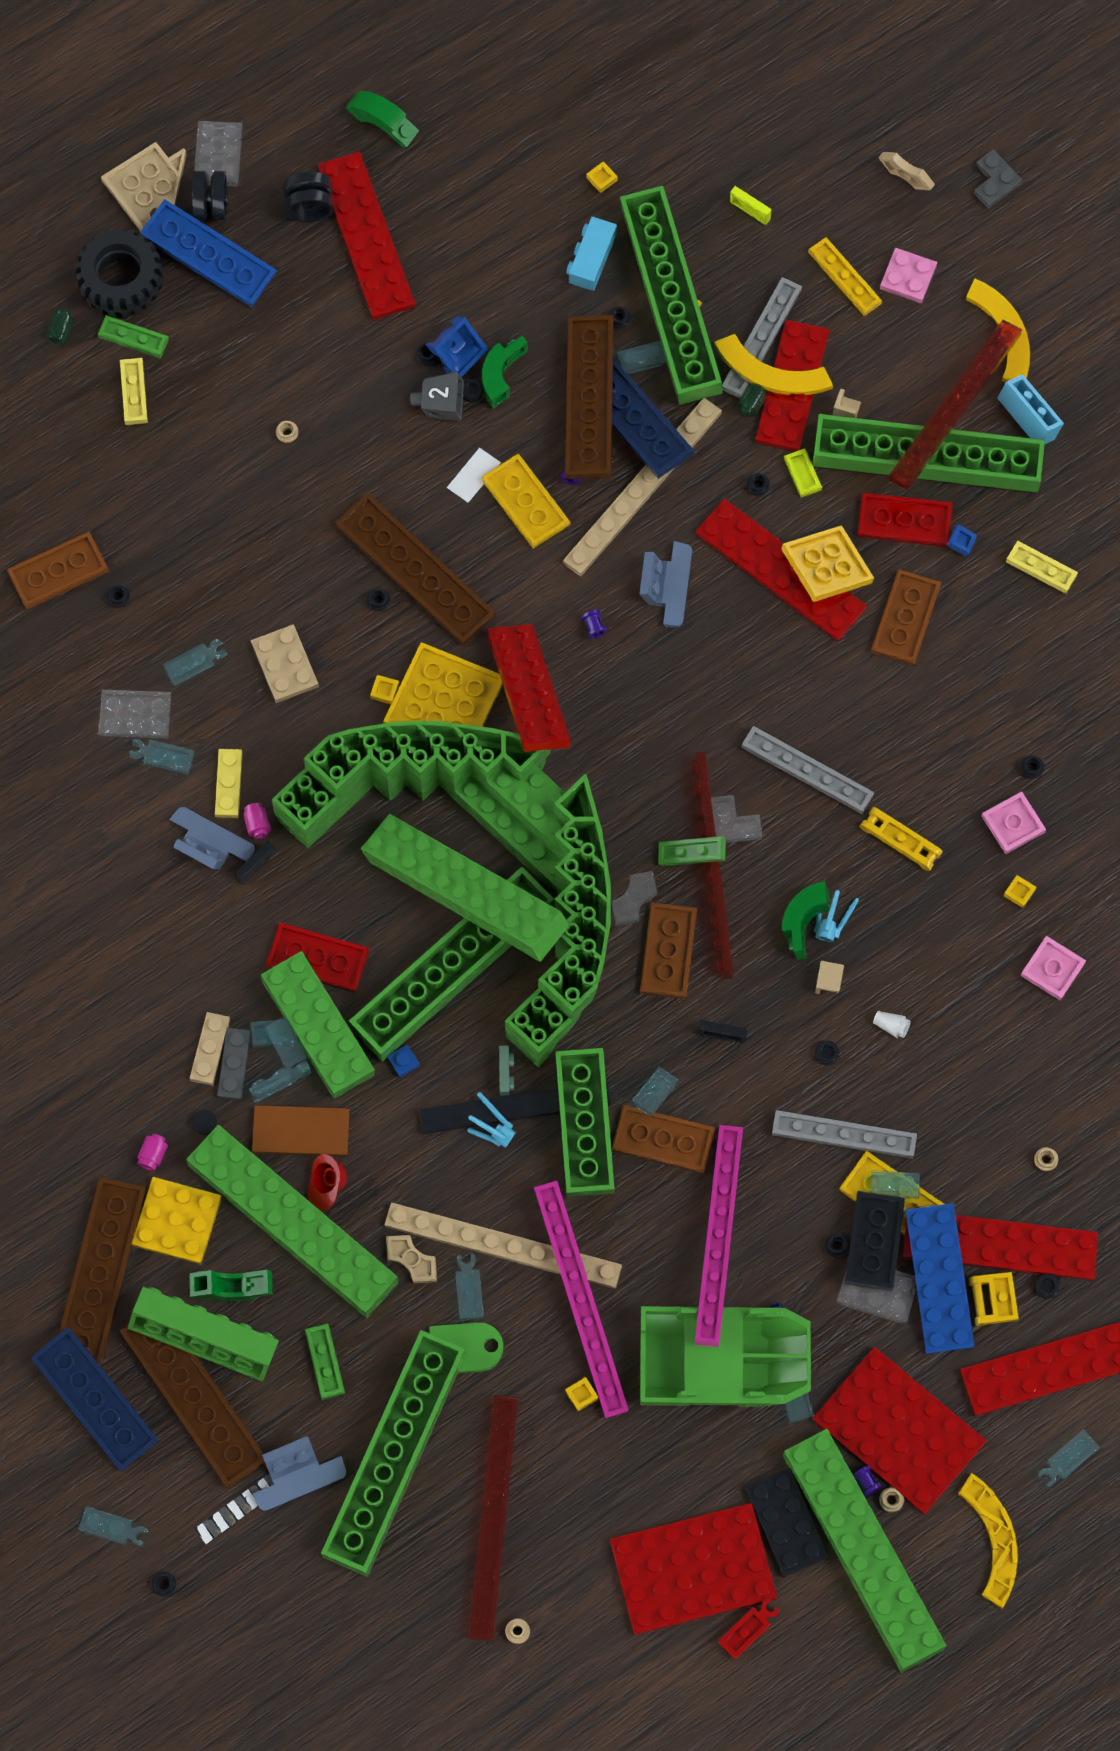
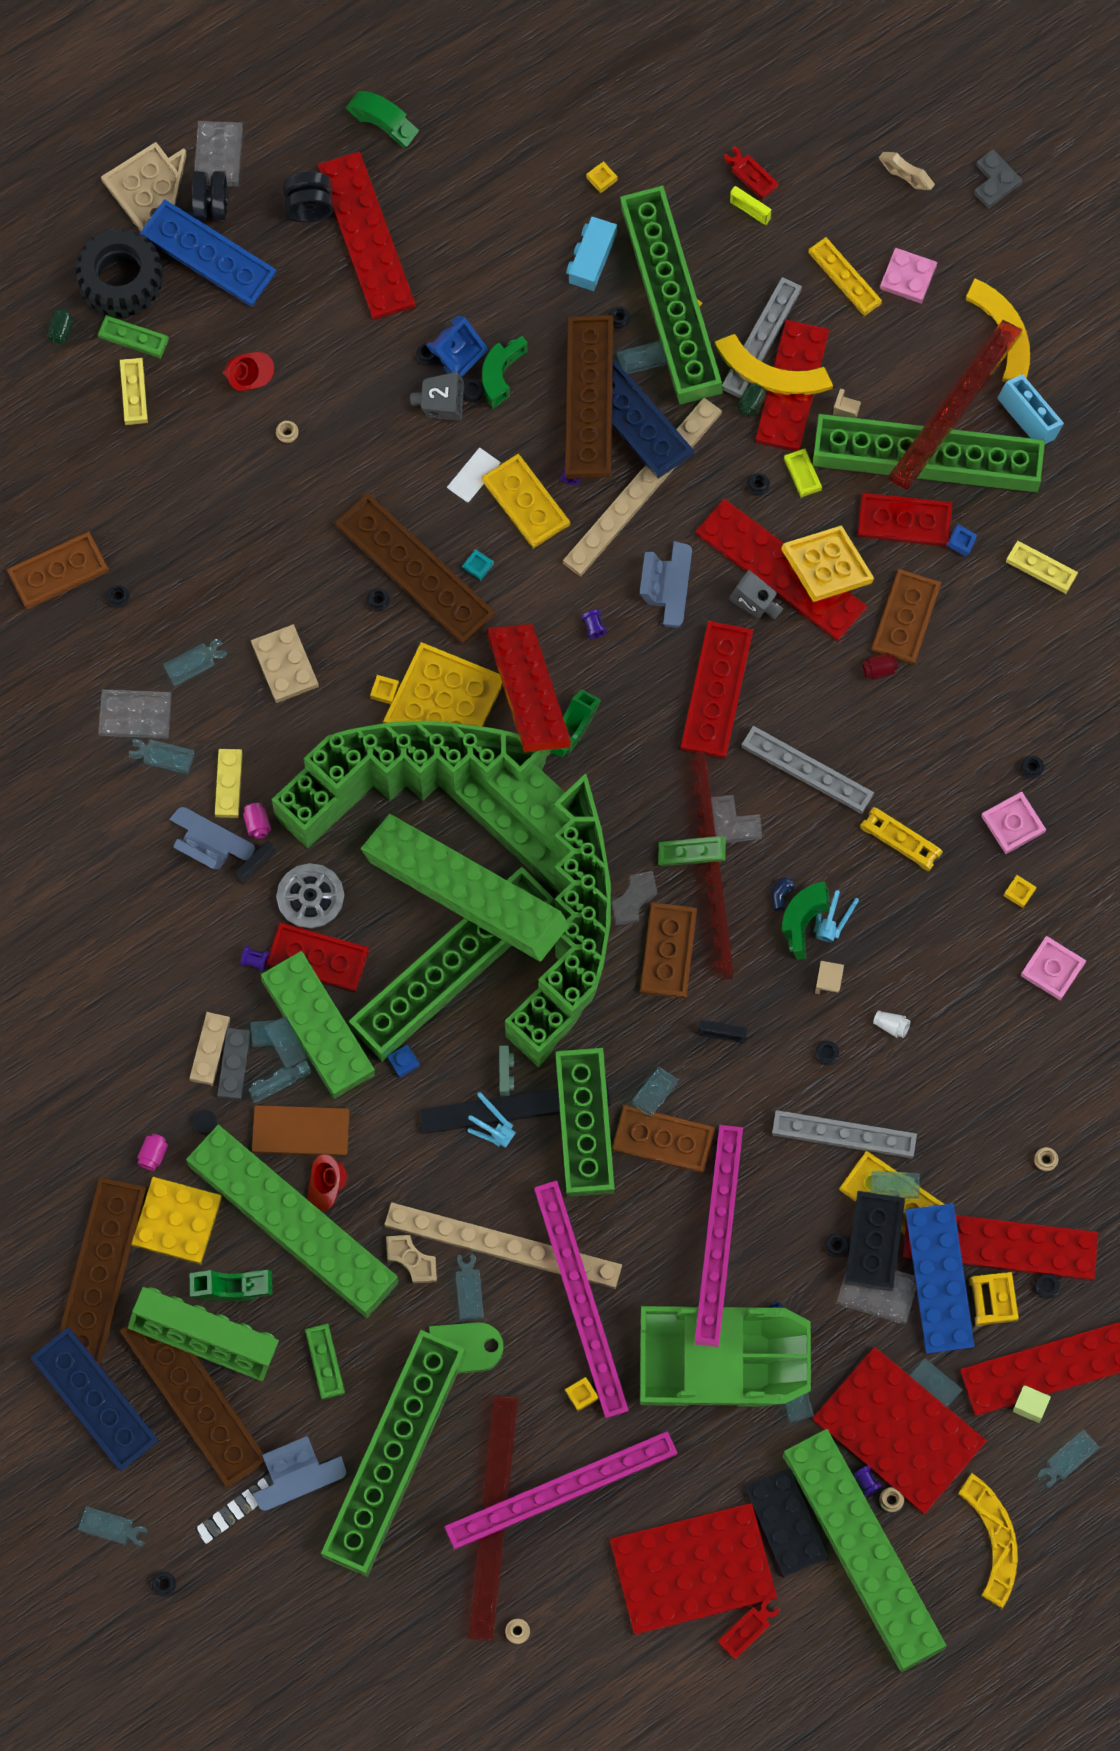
(249, 371): none -> red piece
(254, 958): none -> dark purple bush
(310, 895): none -> flat silver piece
(477, 565): none -> teal tile
(560, 1490): none -> dark pink plate
(577, 719): none -> green arch
(716, 689): none -> red plate
(751, 174): none -> red plate
(755, 597): none -> dark grey torso
(779, 891): none -> dark blue arm
(879, 666): none -> dark red brick
(936, 1382): none -> clear light blue plate
(1031, 1404): none -> yellowish green panel

